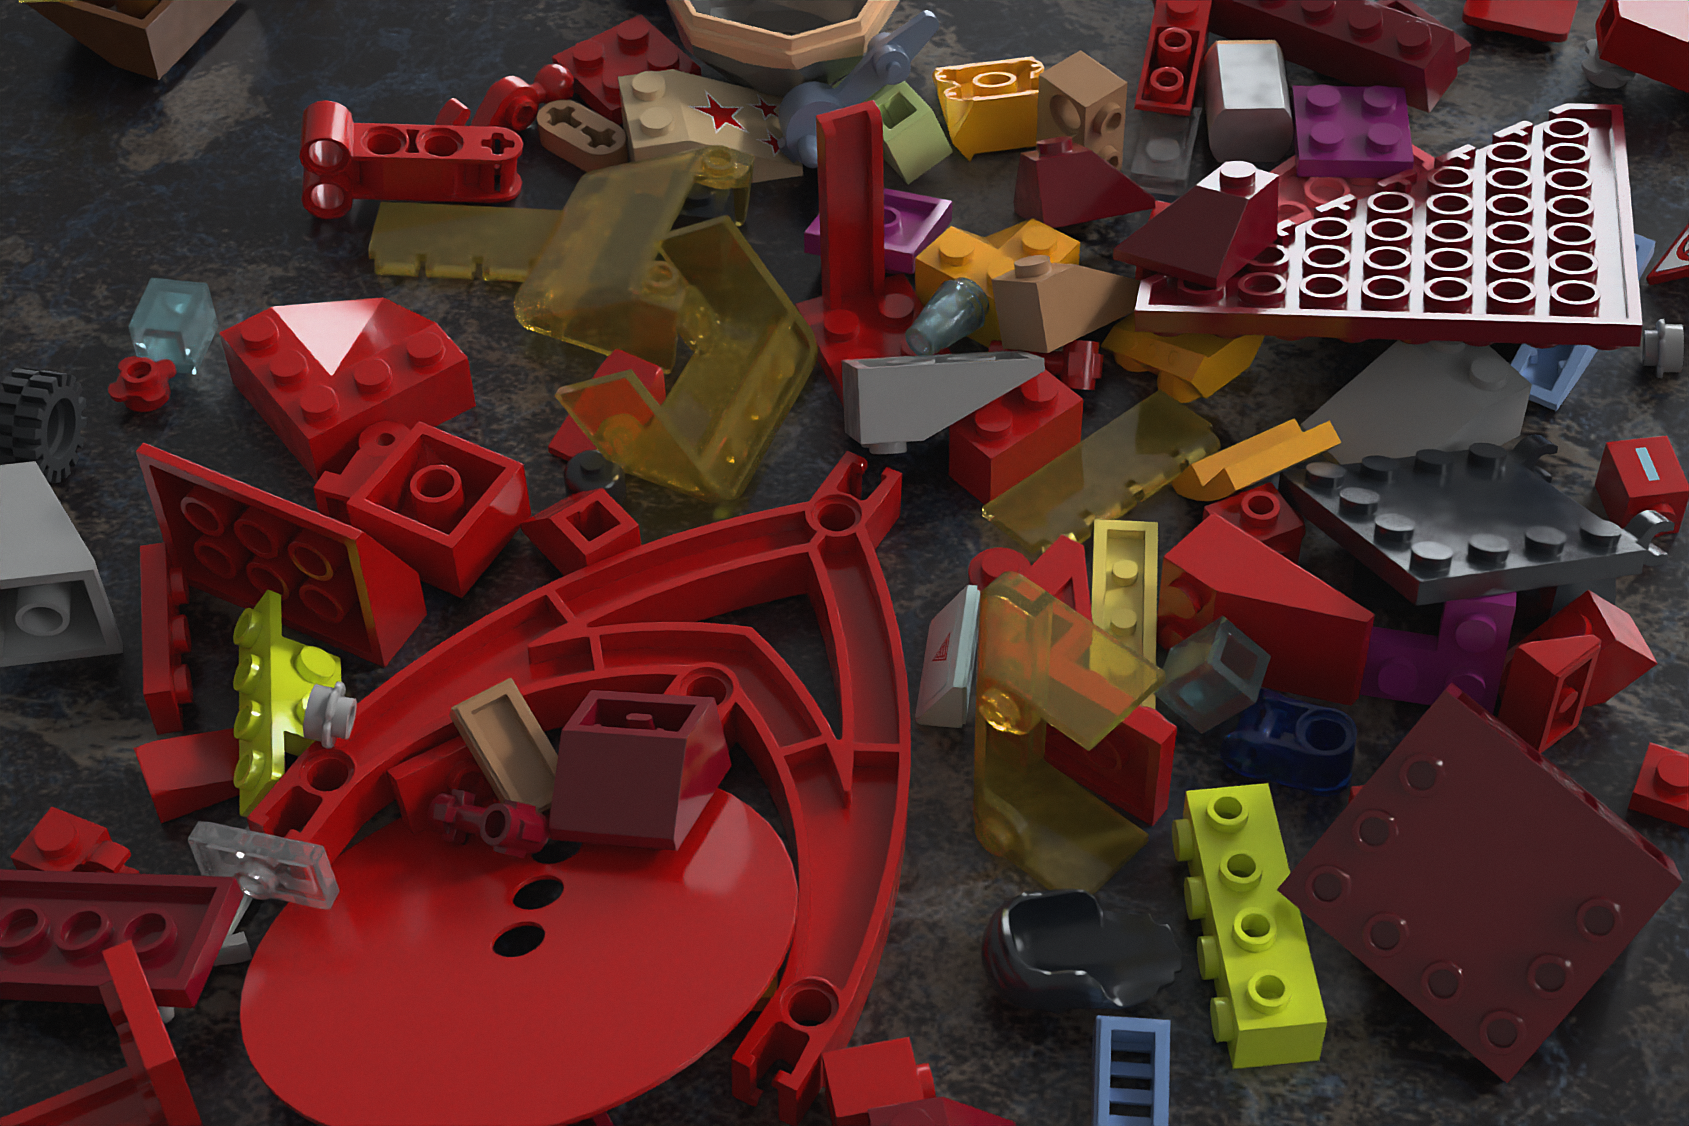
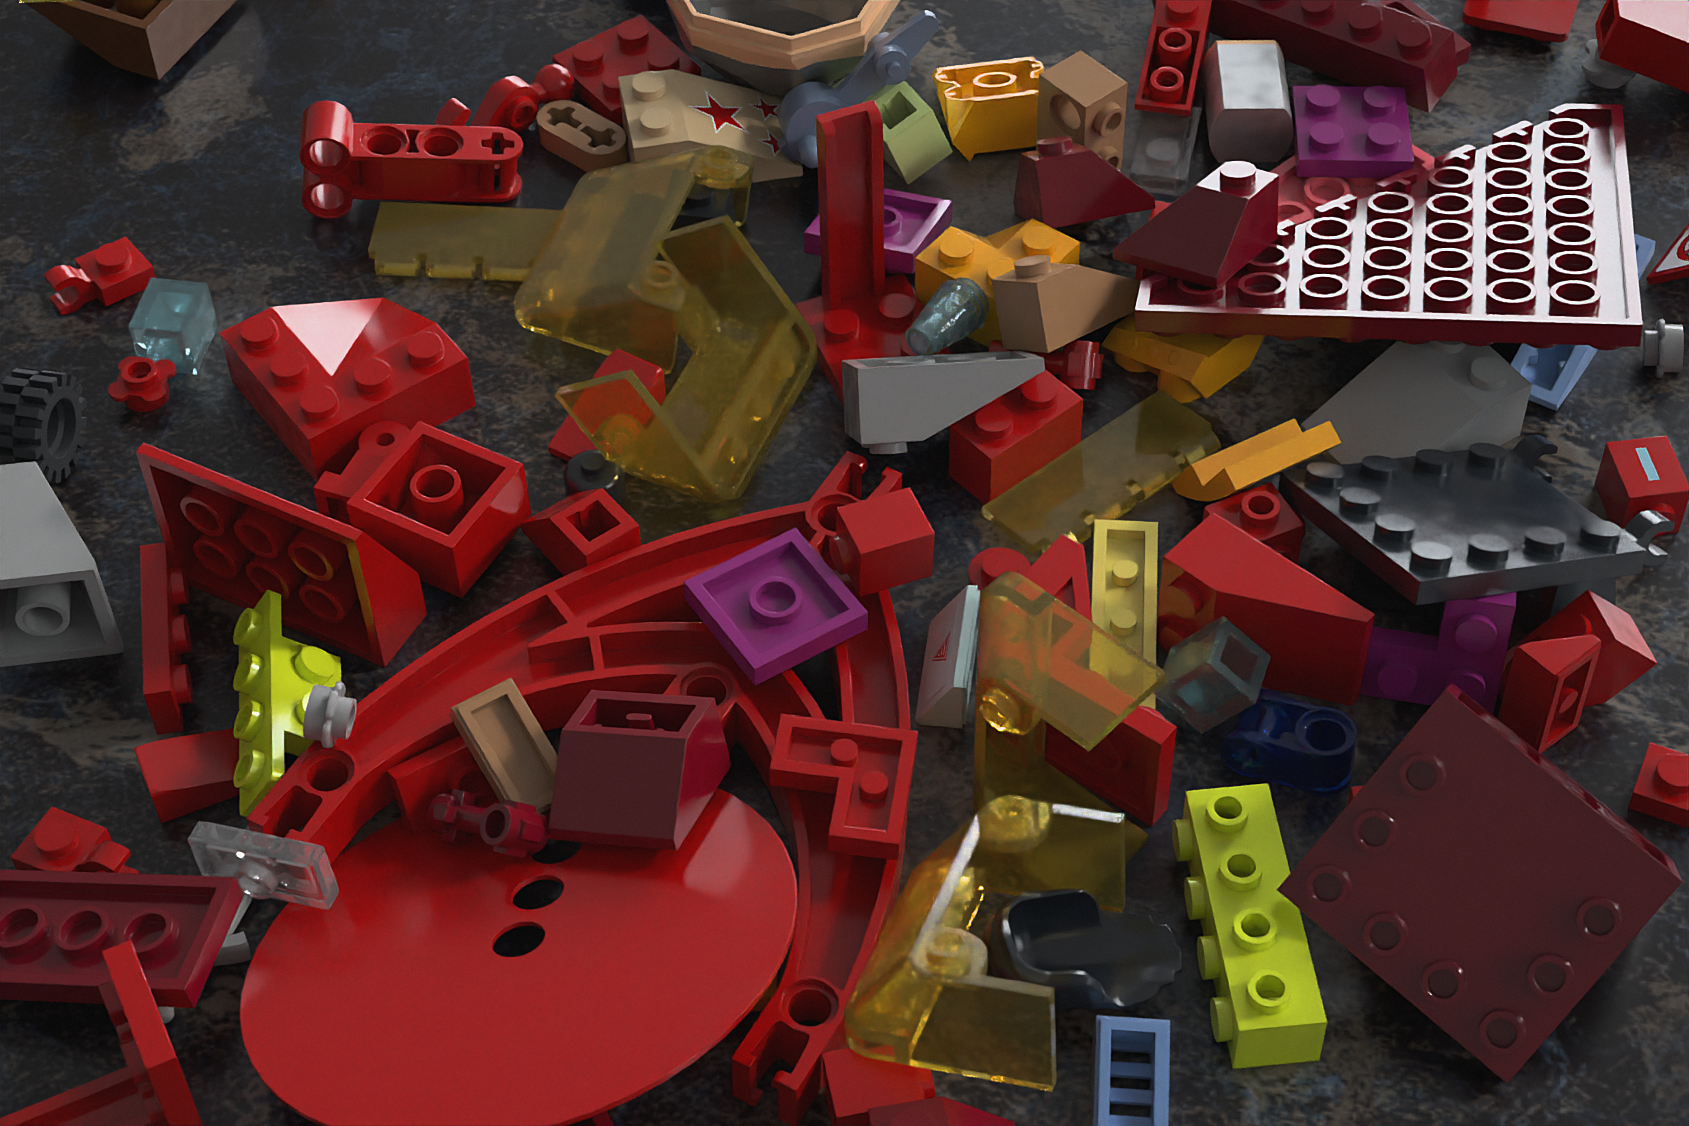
(105, 274): none -> red plate
(775, 606): none -> magenta plate
(859, 763): none -> red plate
(883, 542): none -> red brick
(926, 982): none -> clear yellow windscreen

